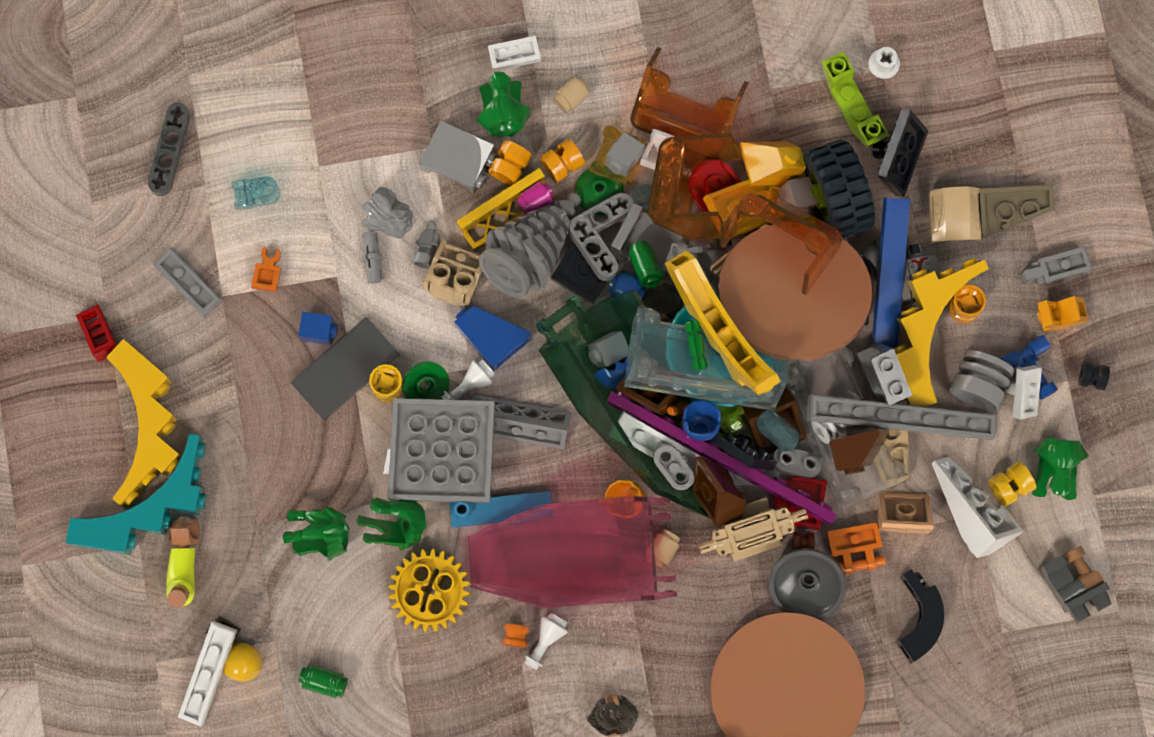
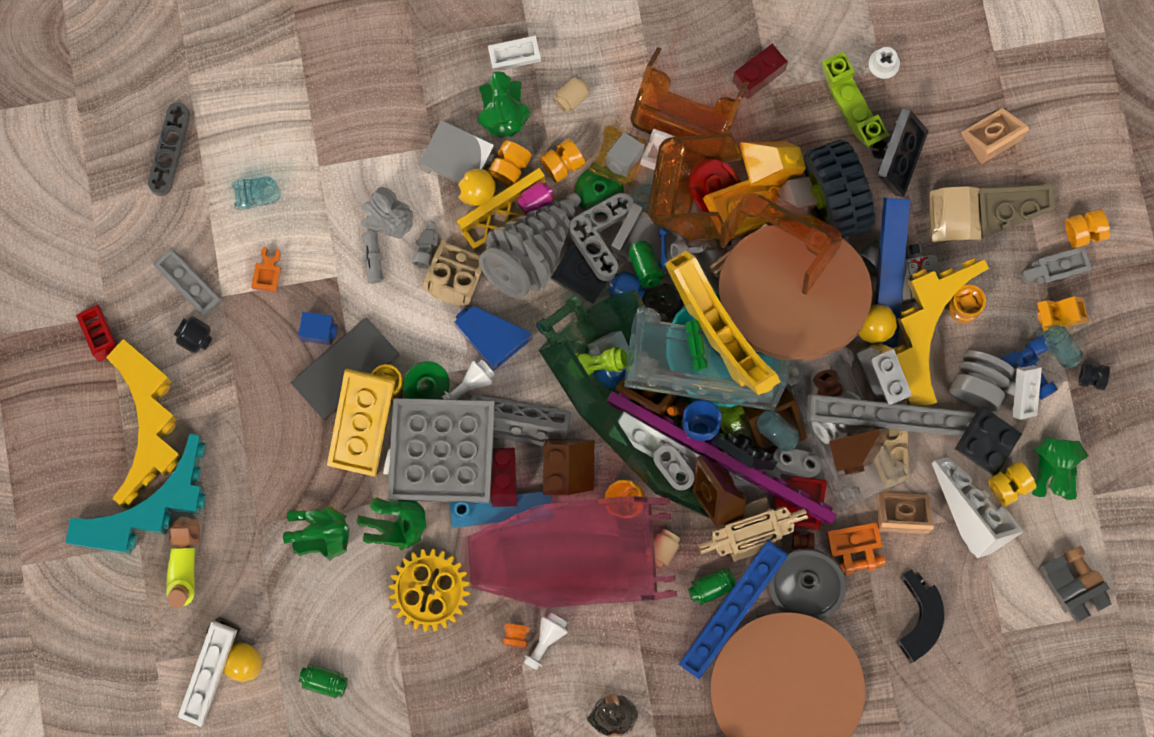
(193, 334): none -> black head
(361, 422): none -> yellow tile
(476, 187): none -> yellow hair
(503, 478): none -> dark red brick
(568, 466): none -> reddish brown slope
(610, 360): none -> lime piece
(663, 233): none -> blue hinge
(712, 586): none -> green head
(733, 609): none -> blue tile
(760, 70): none -> dark red brick
(827, 383): none -> copper wheel
(879, 324): none -> yellow hair
(988, 441): none -> black plate
(994, 134): none -> light nougat slope
(1063, 346): none -> clear light blue head
(1092, 228): none -> light orange wheel

